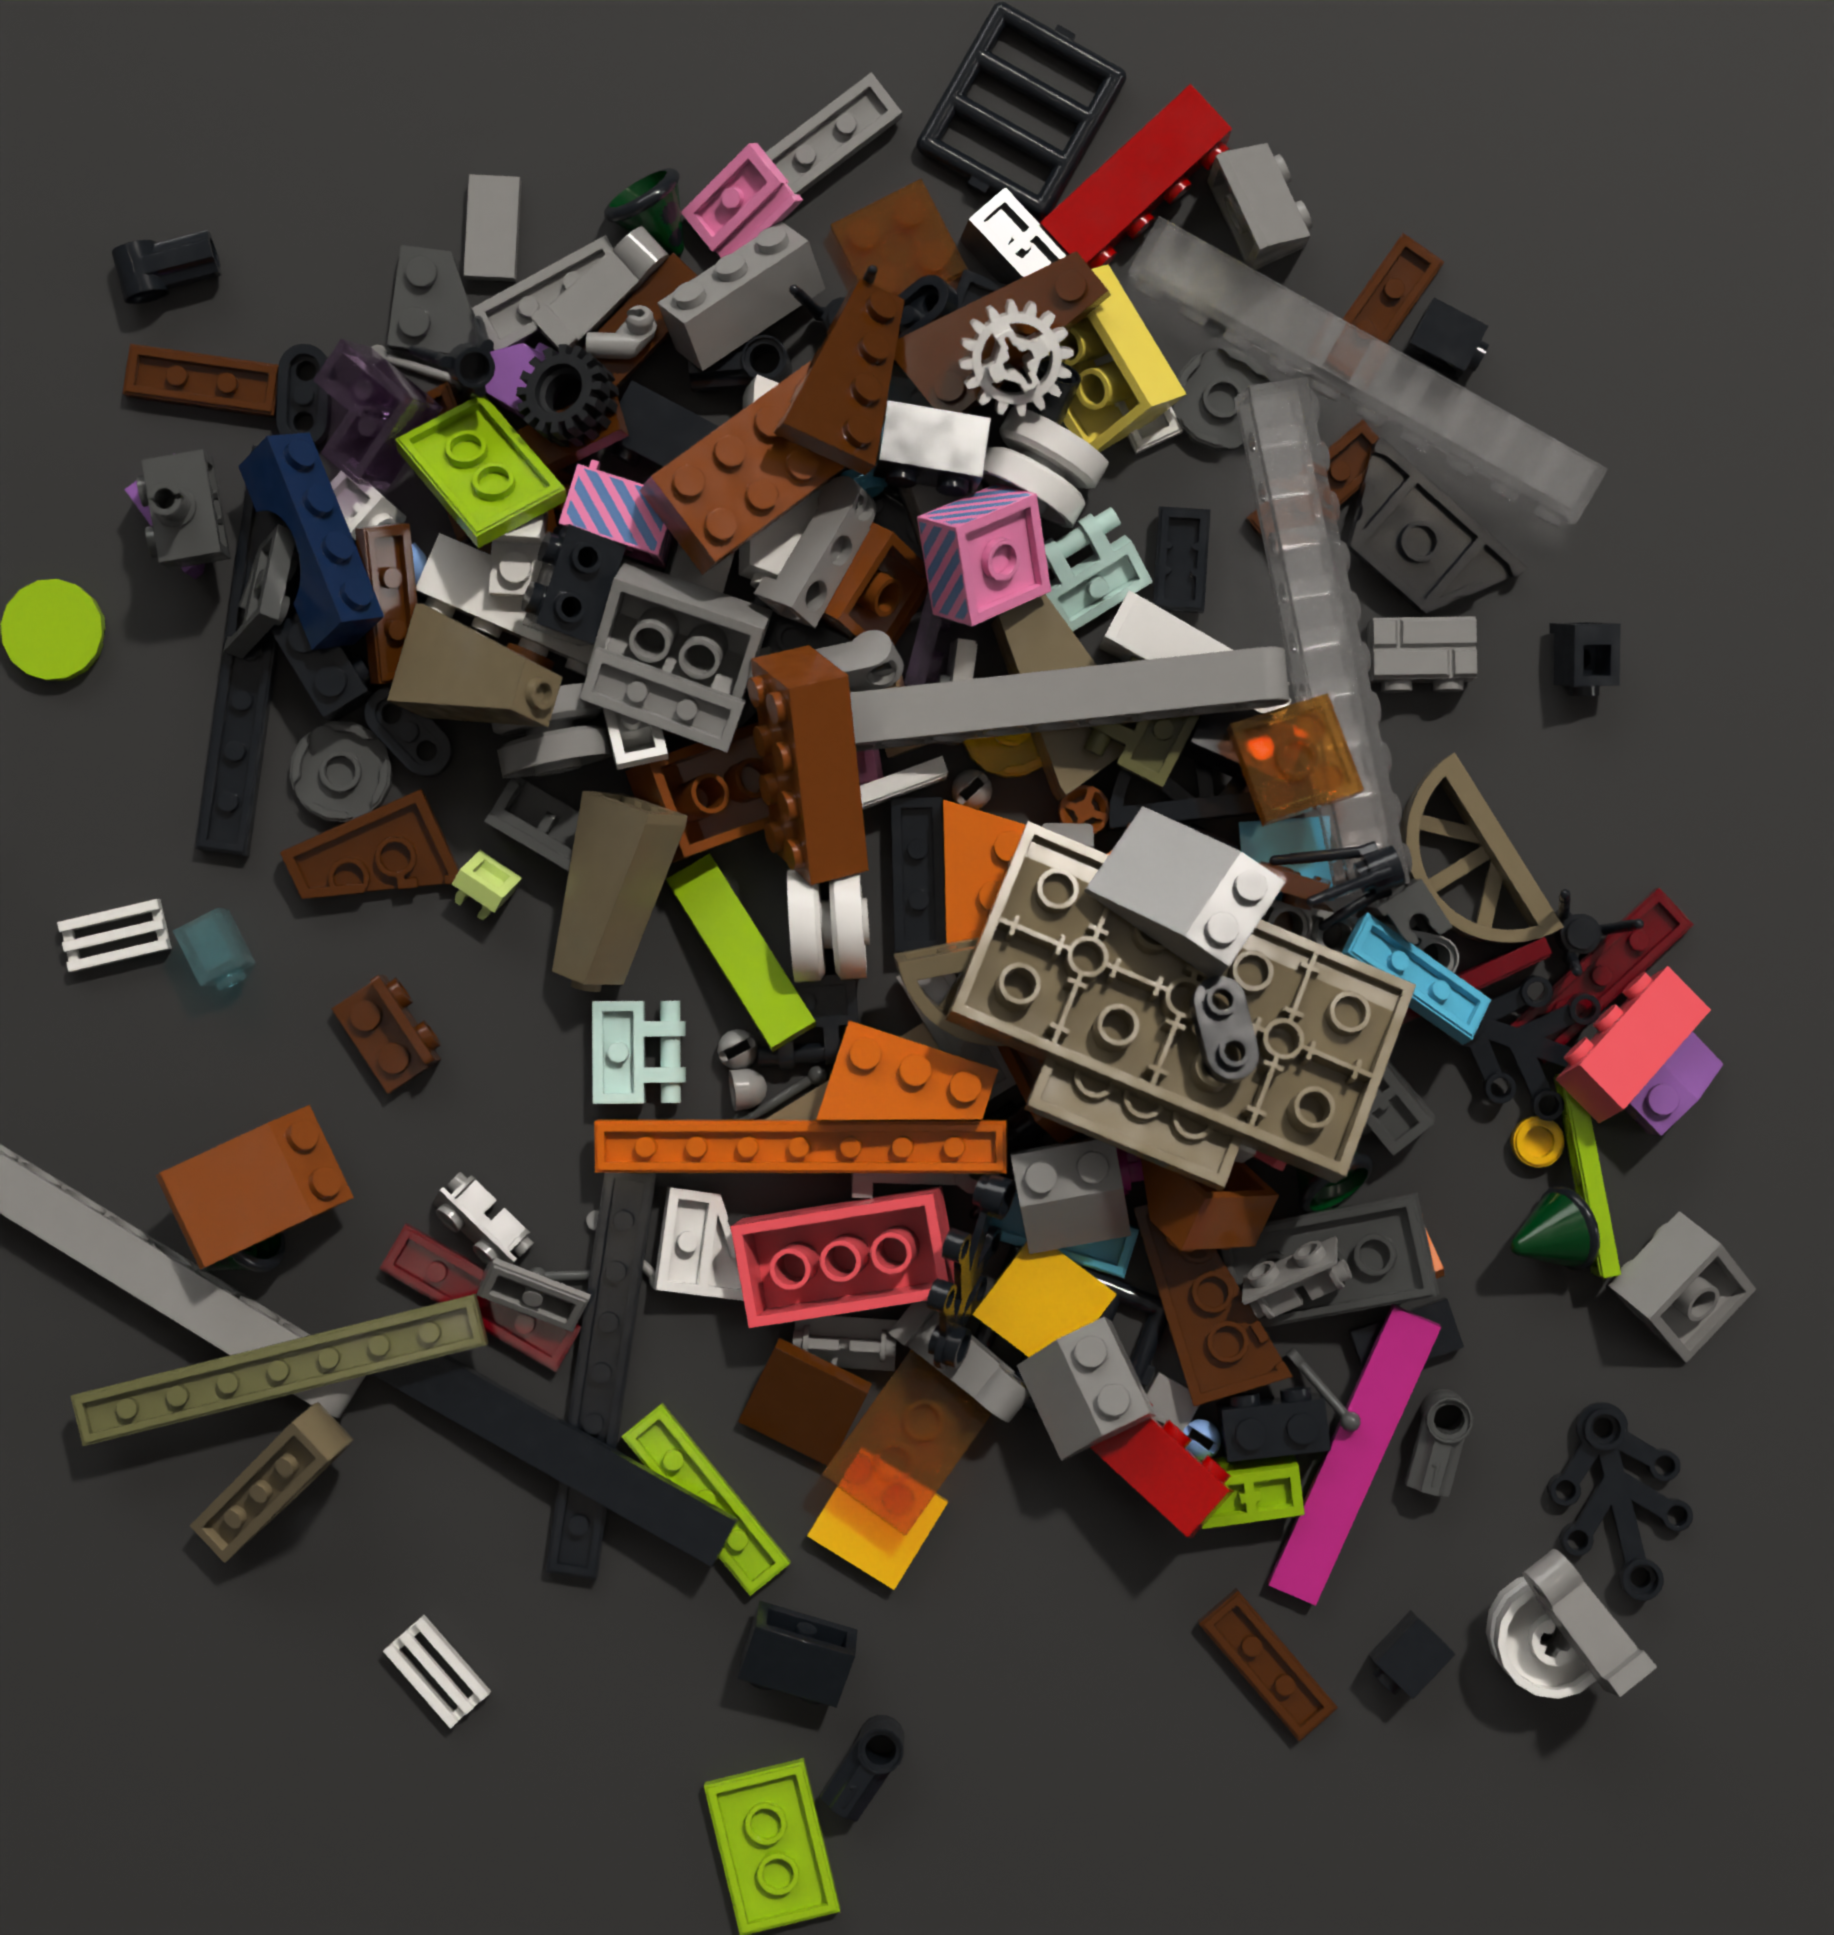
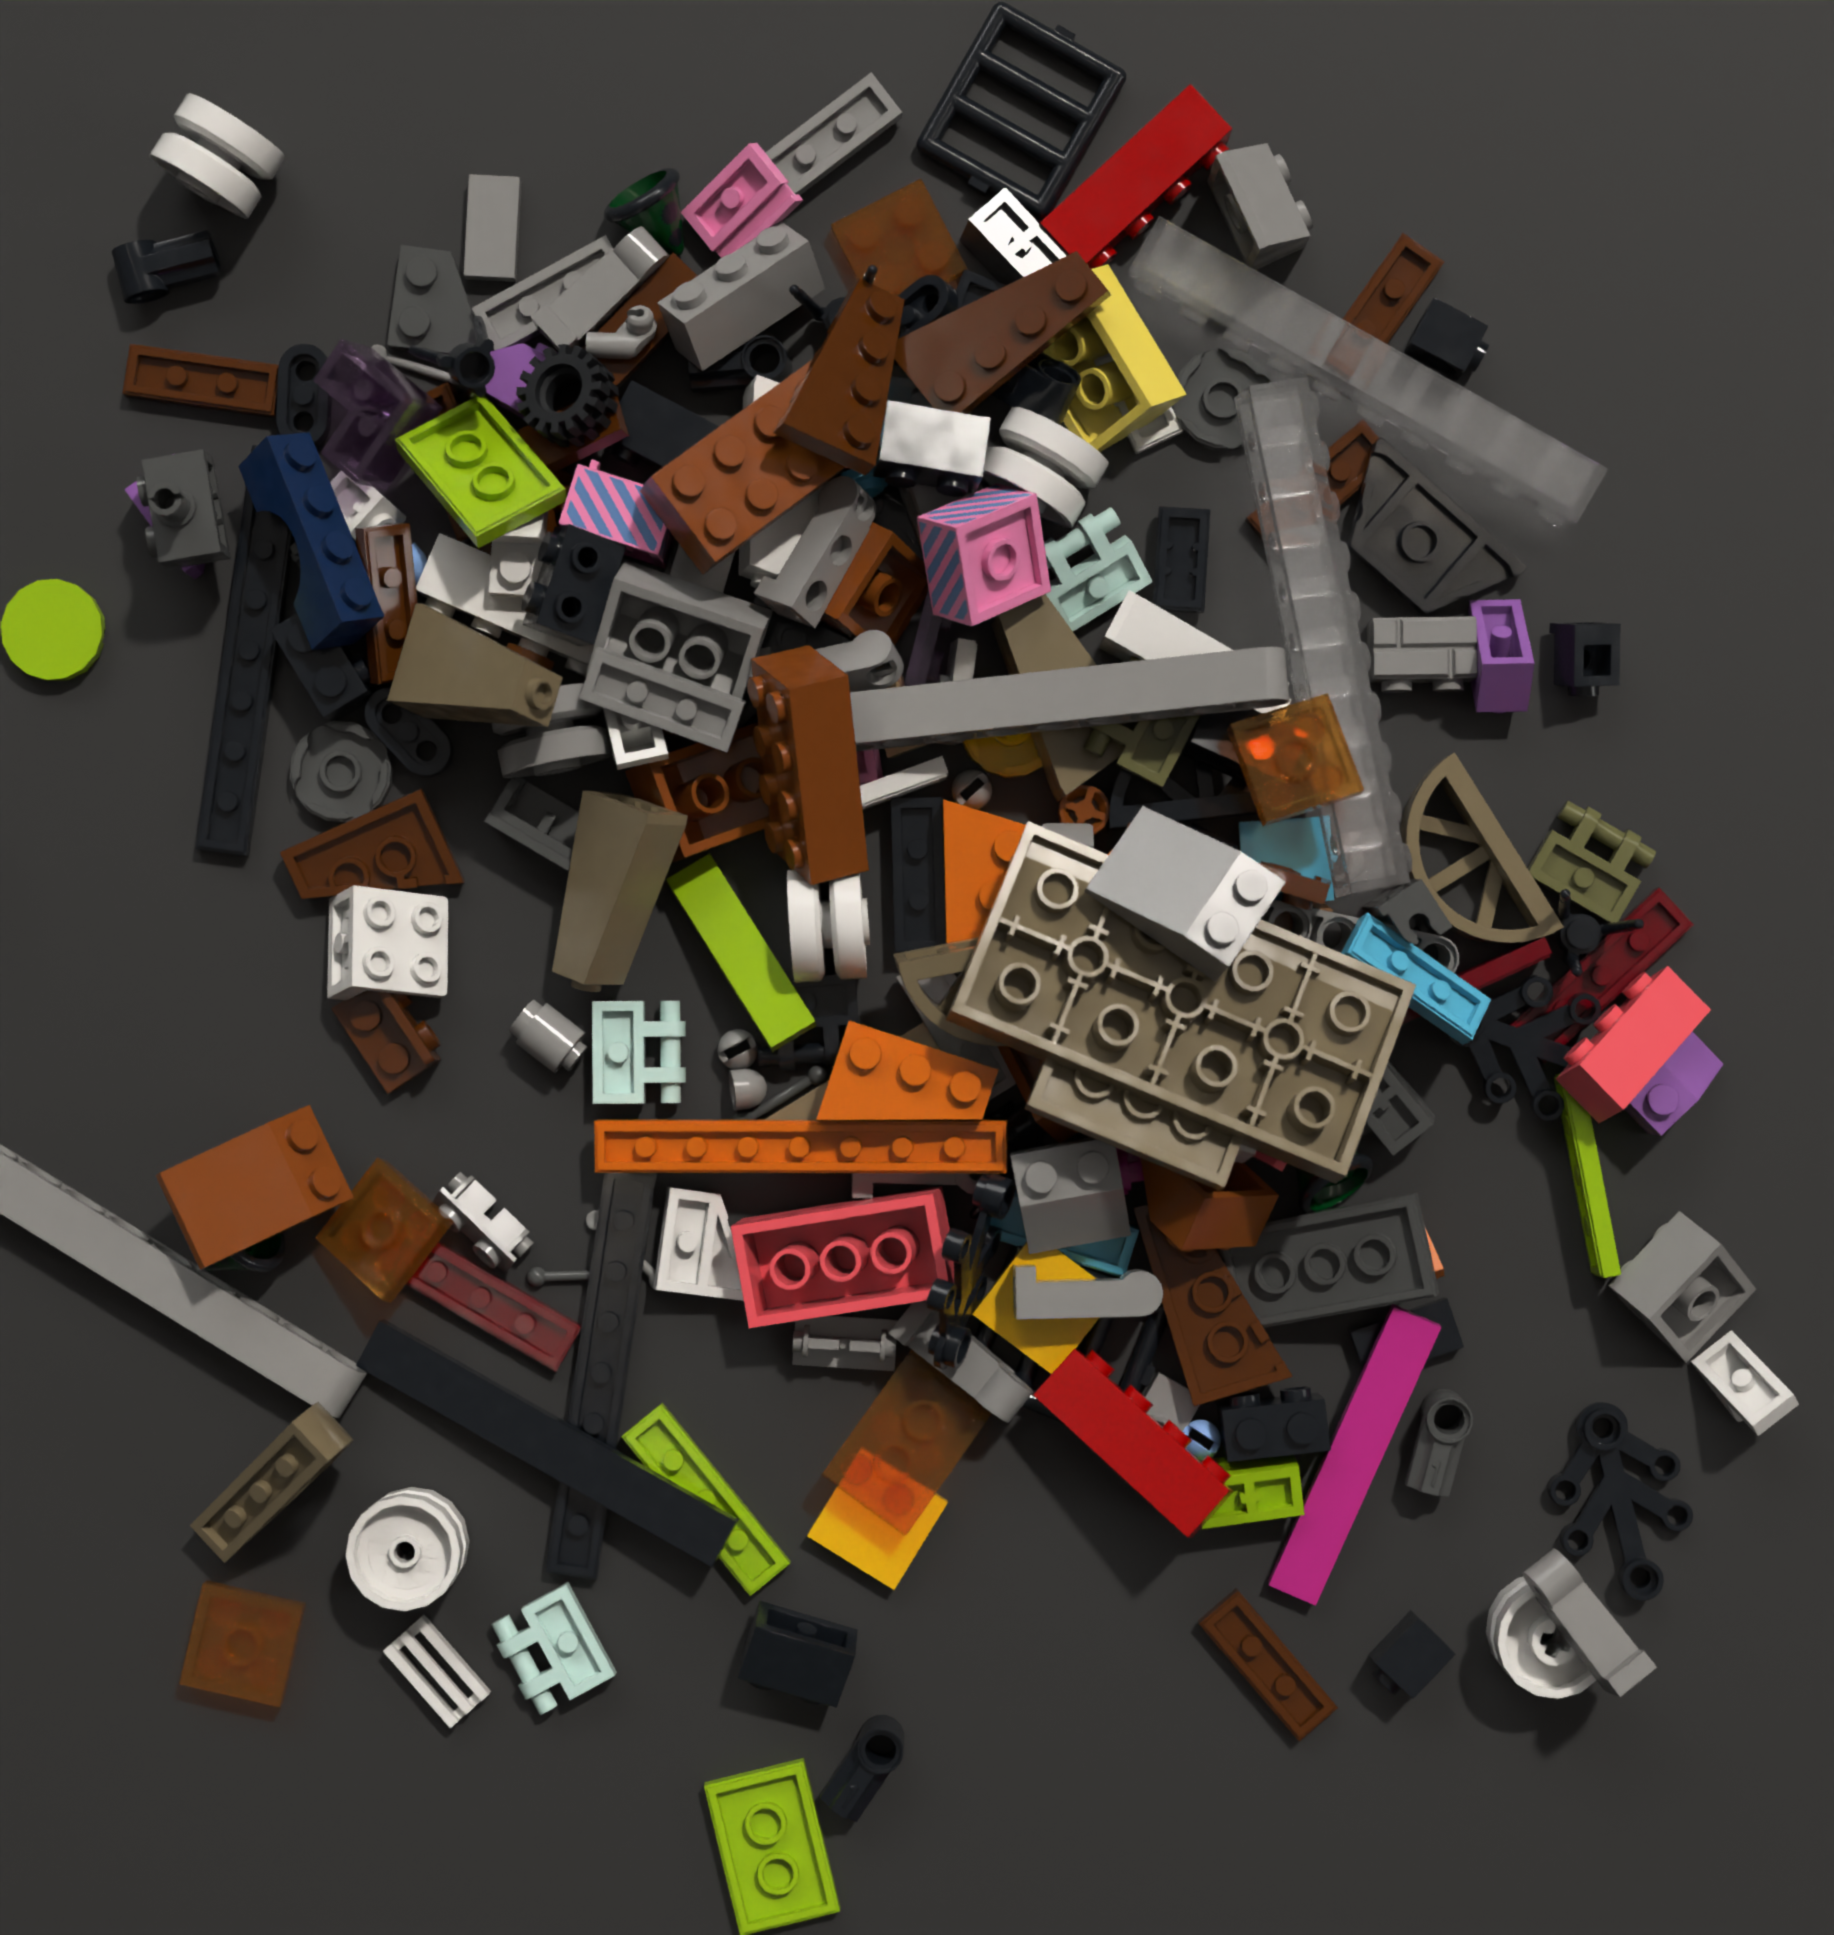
(72, 945): white tile -> none
(215, 949): clear light blue brick -> none
(220, 151): none -> white wheel
(242, 1643): none -> clear orange plate
(265, 591): dark grey wing -> none
(279, 1369): olive tile -> none
(384, 1230): none -> clear orange plate
(387, 943): none -> white bracket
(397, 1578): none -> white wheel
(486, 883): yellowish green tile -> none
(532, 1294): light grey slope -> none
(548, 1036): none -> light grey brick
(567, 1642): none -> light aqua plate
(804, 1402): reddish brown tile -> none
(1038, 346): white gear -> none
(1085, 1388): light grey slope -> none
(1131, 1295): none -> light grey leg
(1225, 1027): plate -> none
(1273, 1286): light grey hinge -> none
(1349, 1420): dark grey hinge -> none
(1375, 874): black plant -> none
(1503, 657): none -> medium lavender slope
(1537, 1142): yellow tile -> none
(1560, 1231): dark green hat -> none
(1593, 882): none -> olive plate
(1744, 1383): none -> white slope

